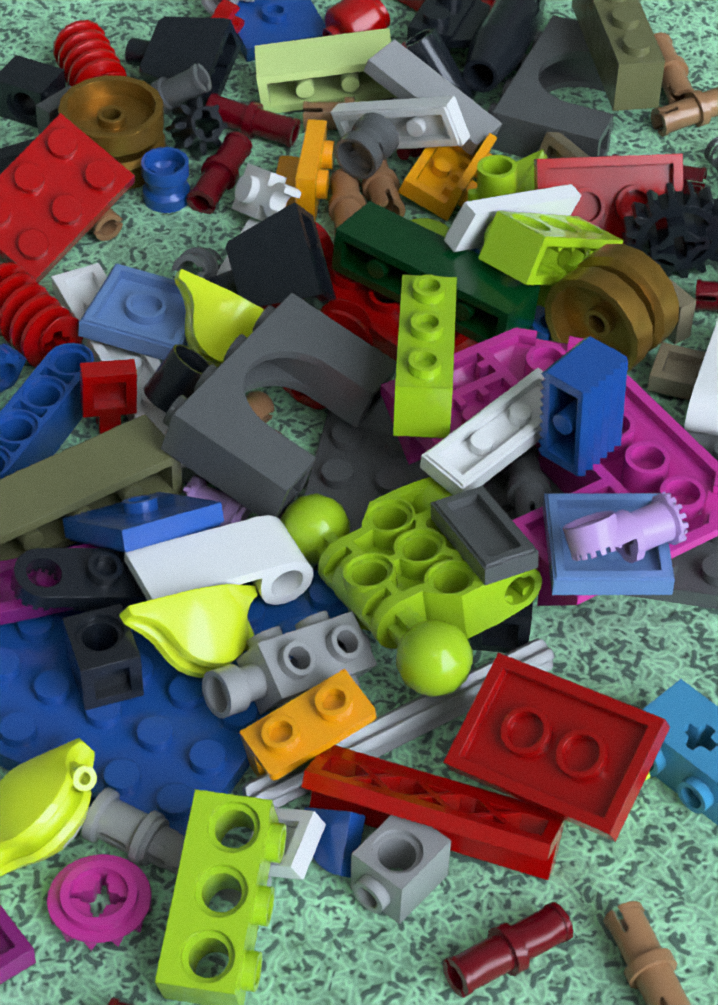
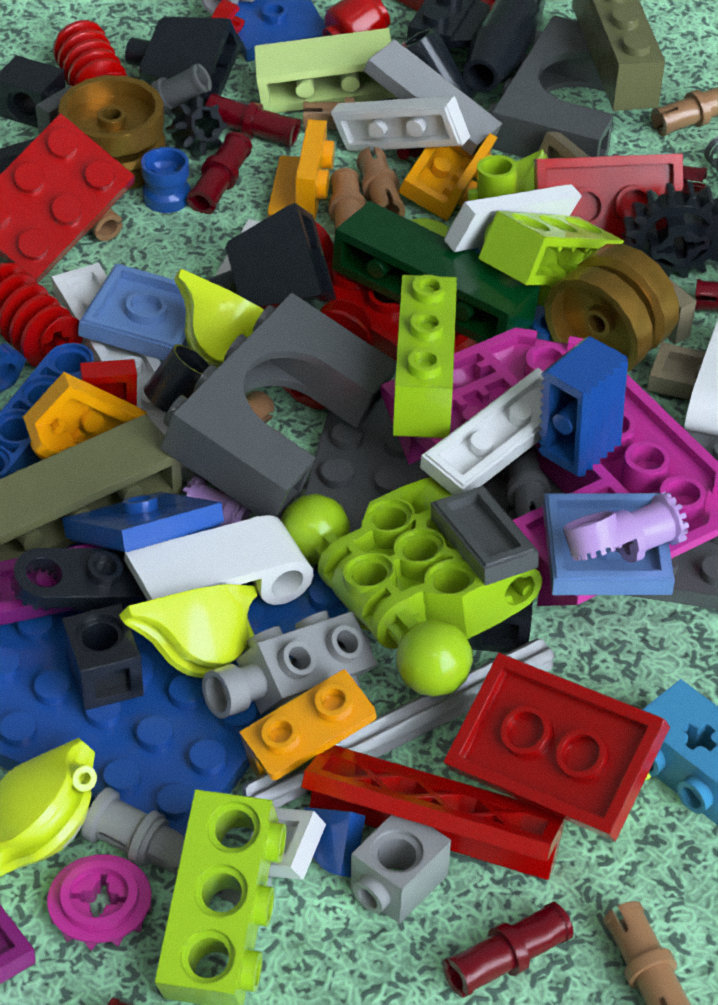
(72, 414): none -> light orange bracket
(203, 258): dark grey pin -> none
(262, 193): white plate -> none
(366, 145): dark grey wheel -> none
(675, 79): medium nougat pin -> none

